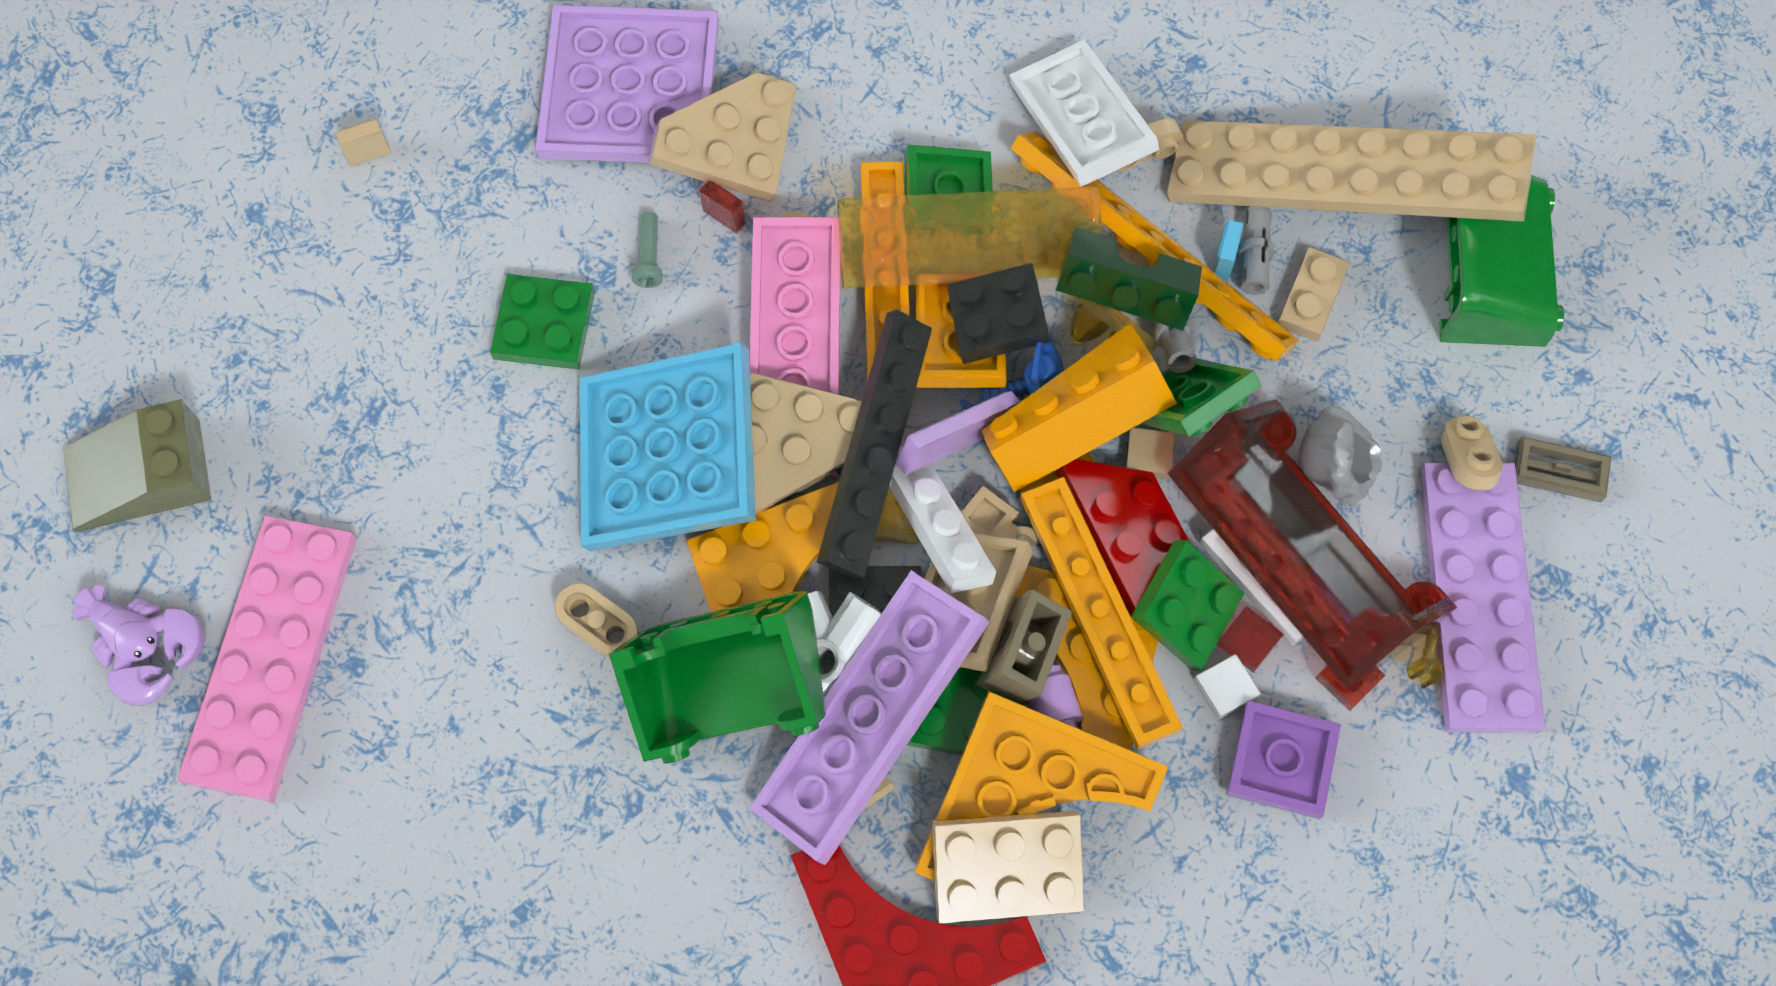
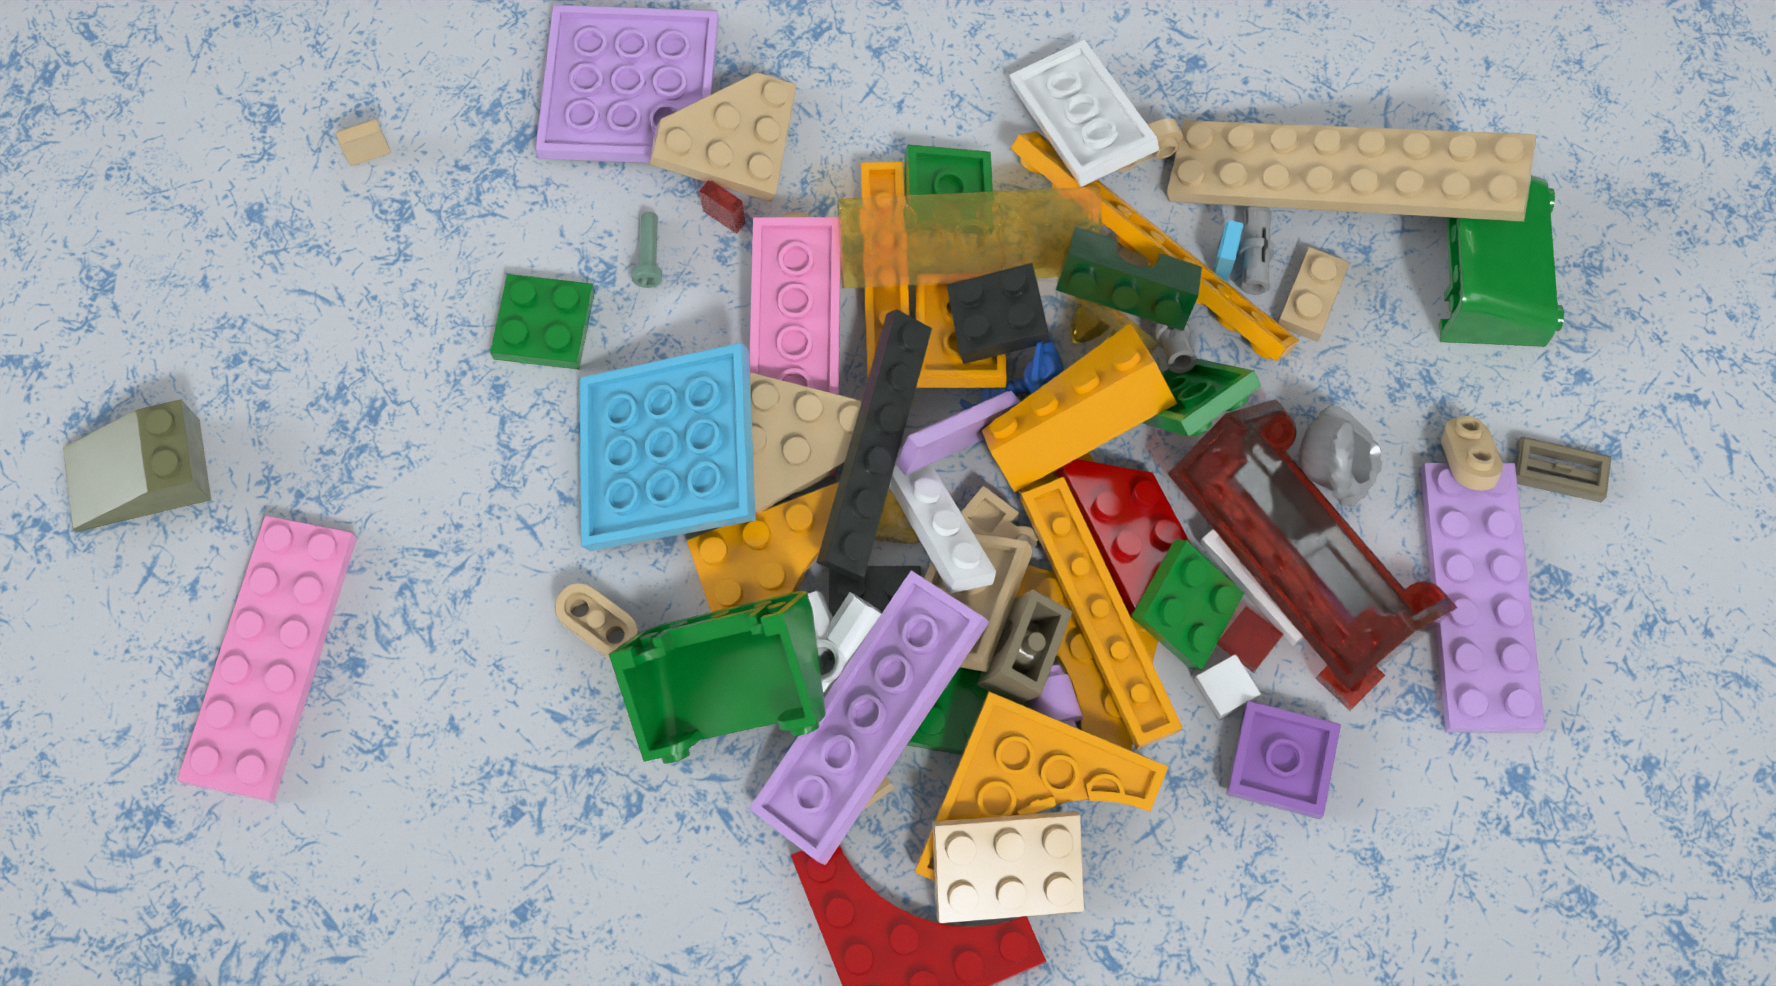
(136, 638): lavender animal -> none
(1150, 451): tan tile -> none
(1428, 666): clear yellow hand -> none

